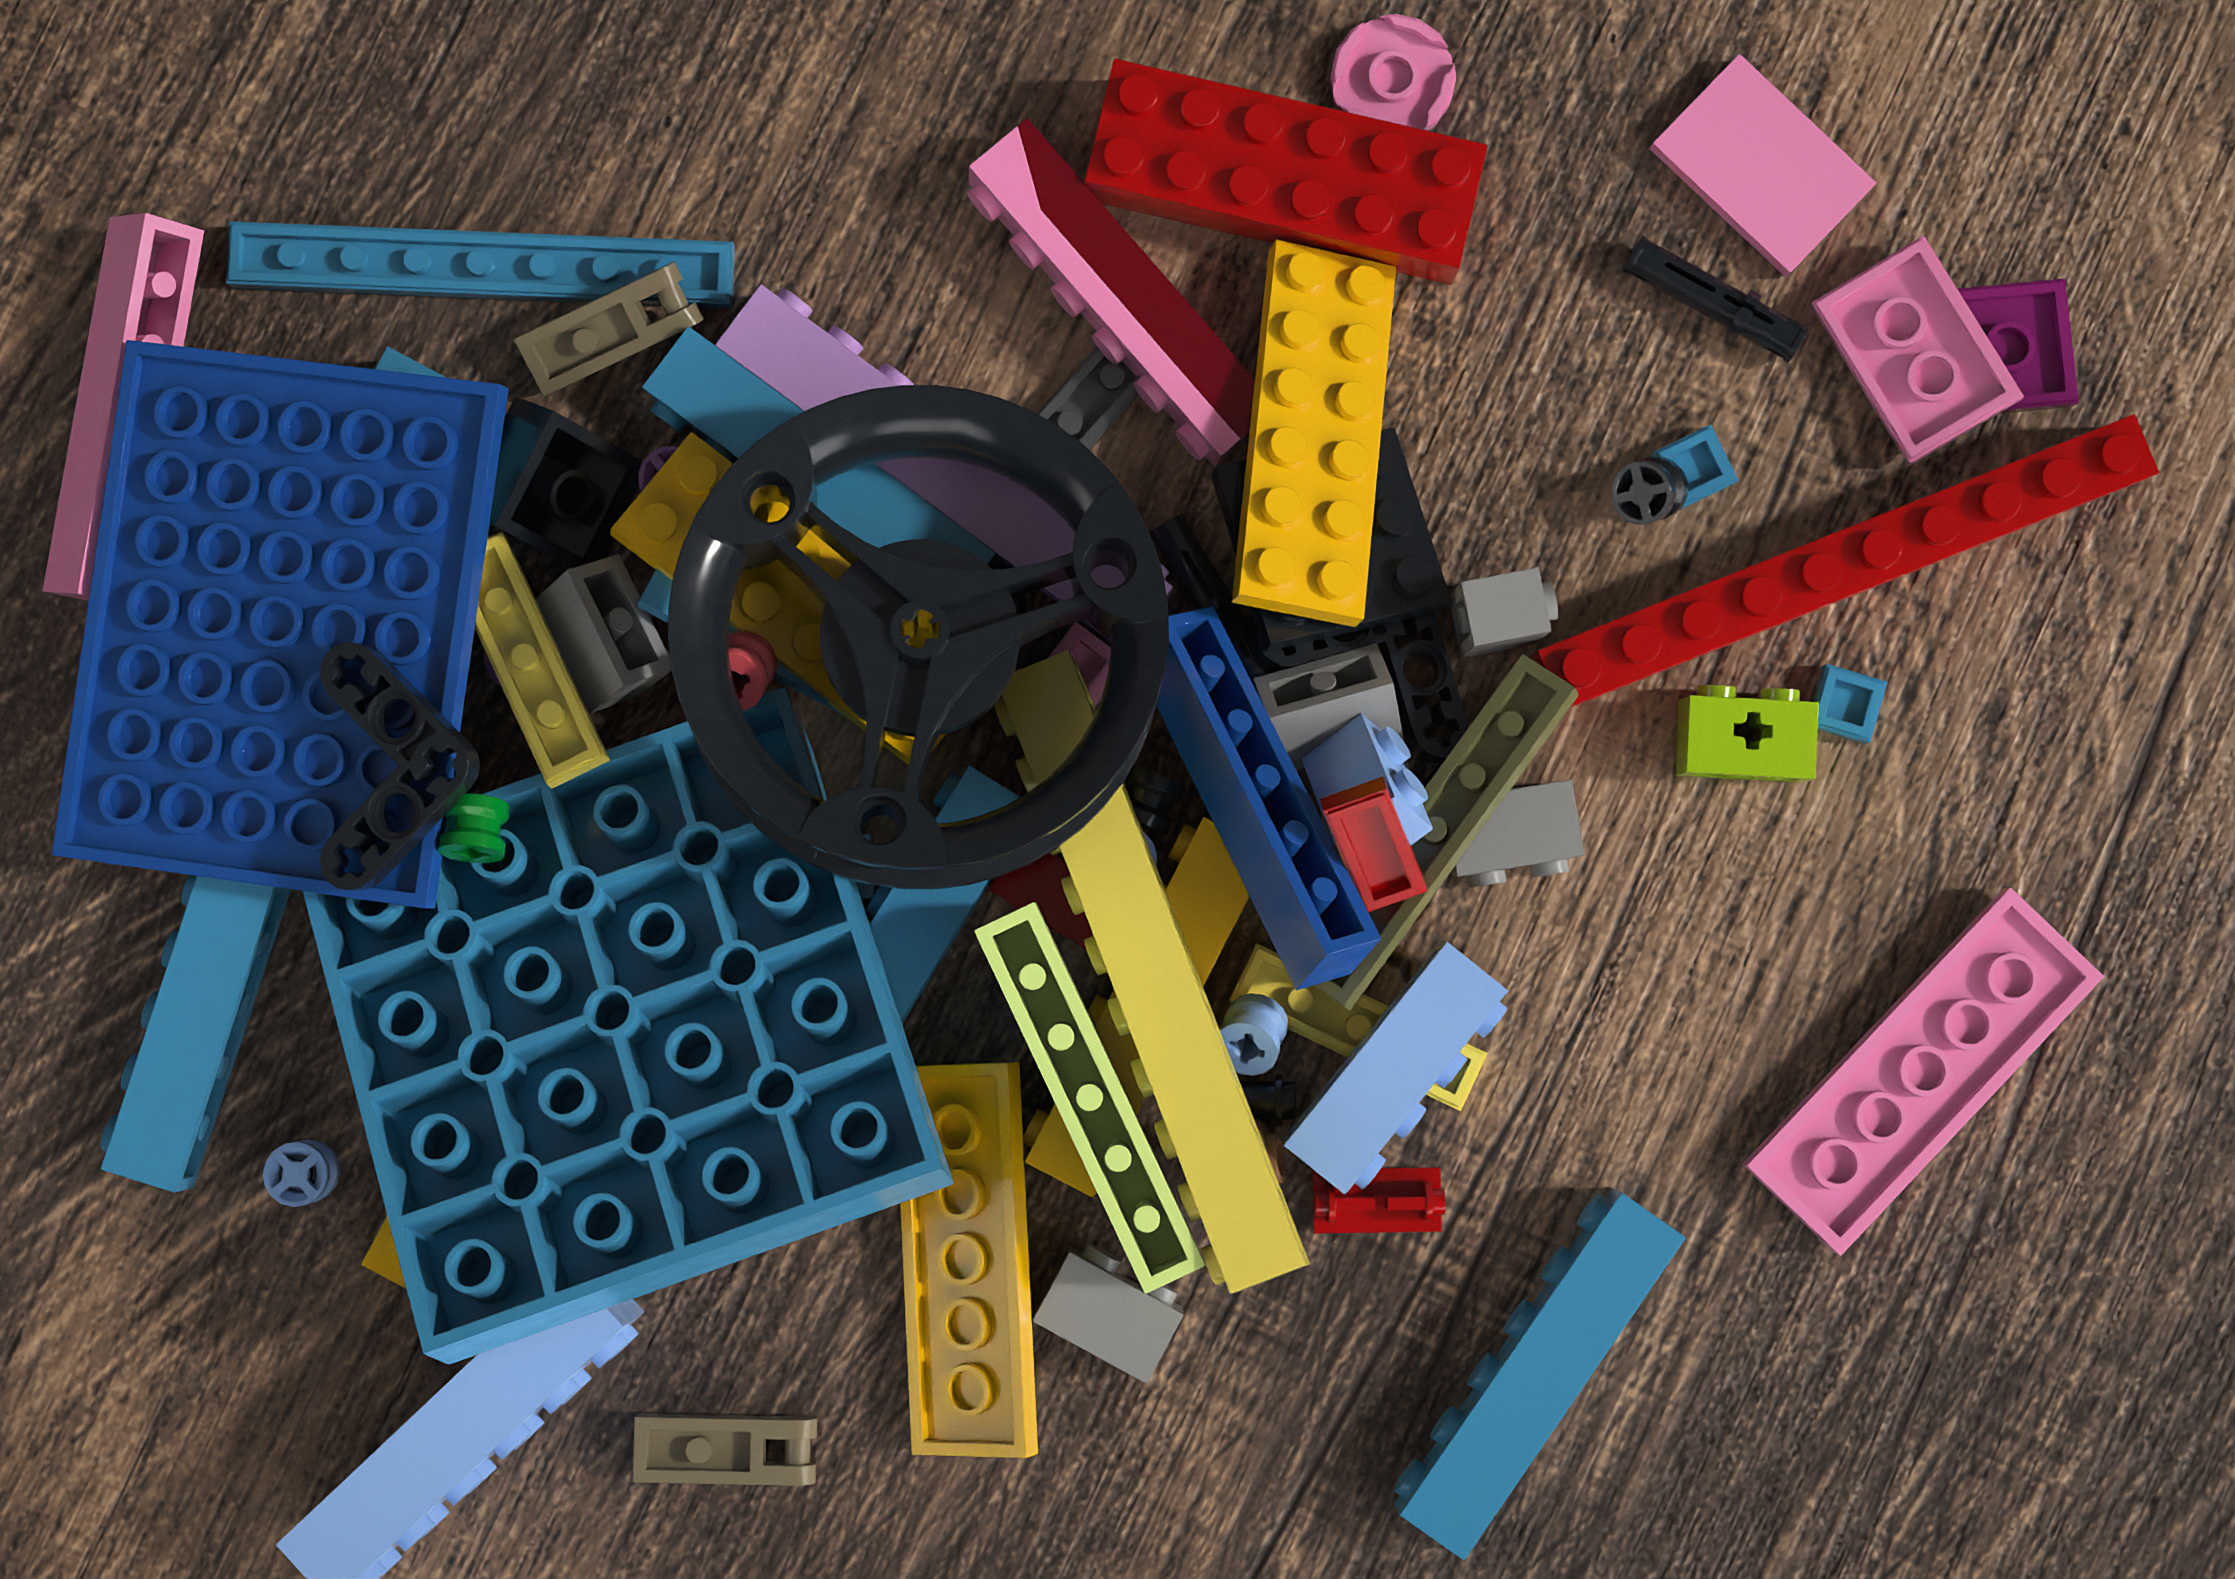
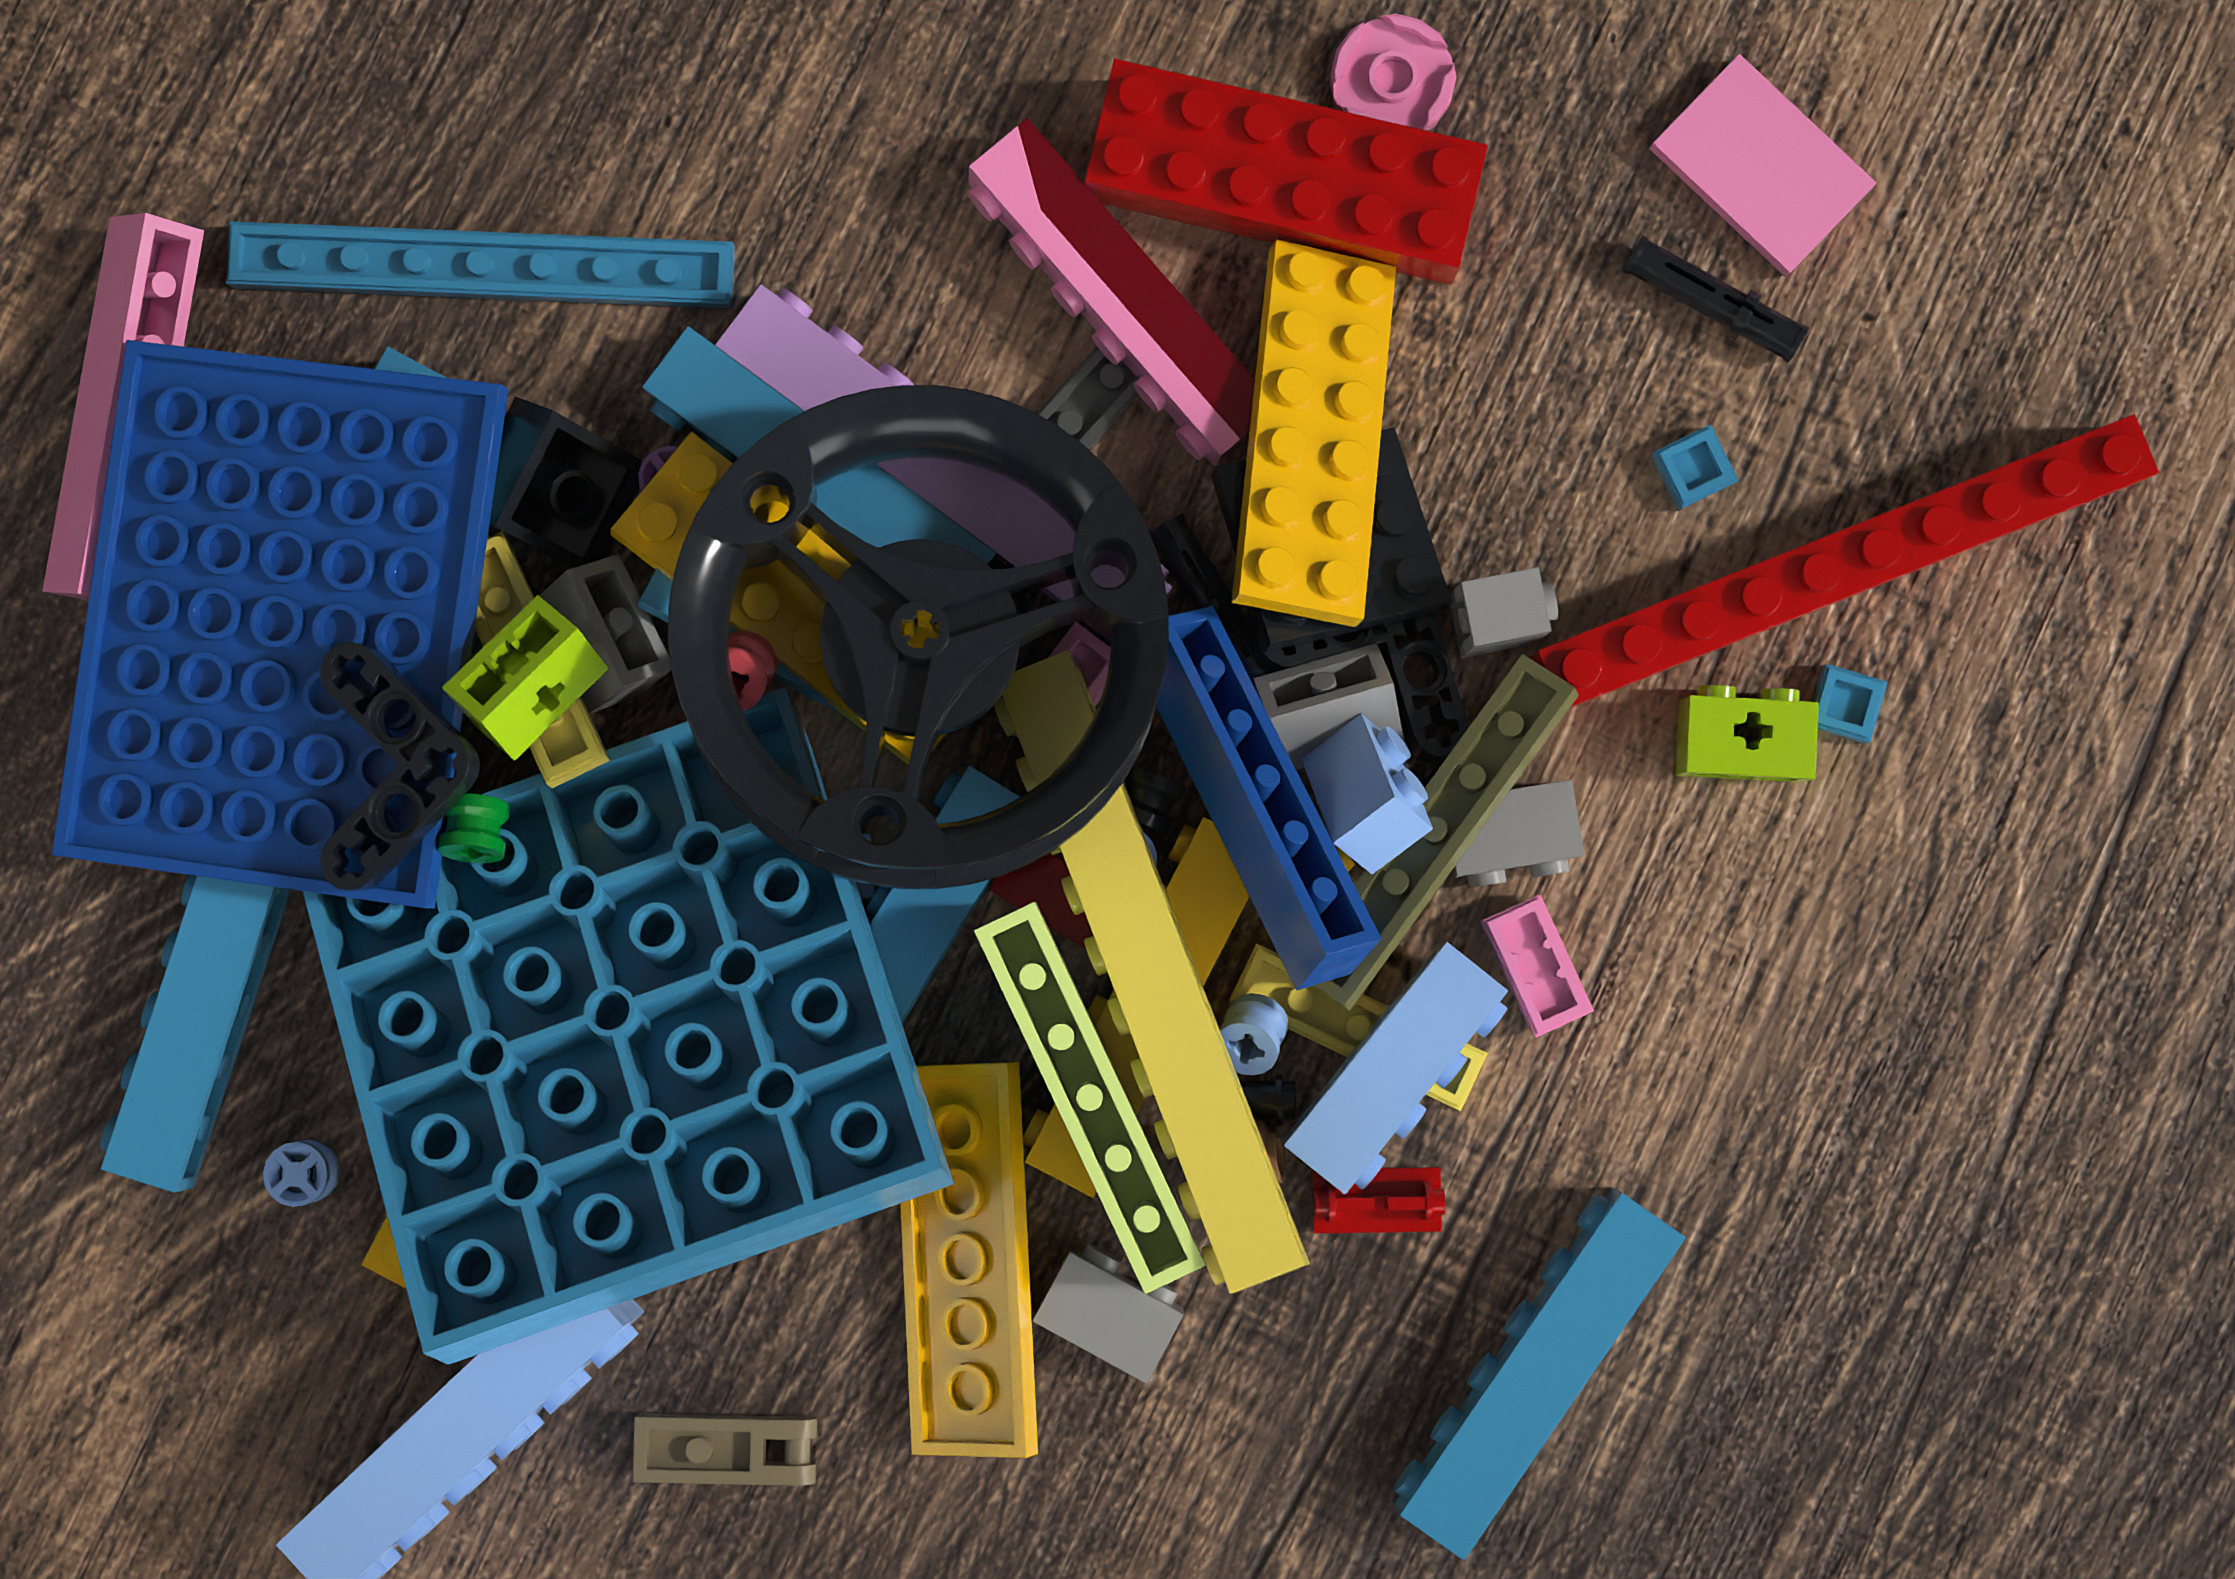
(525, 677): none -> lime brick
(606, 330): dark tan plate -> none
(1373, 844): red tile -> none
(1536, 966): none -> bright pink plate
(1635, 495): black wheel -> none
(1916, 350): bright pink tile -> none
(1923, 1070): bright pink plate -> none
(2032, 337): magenta tile -> none

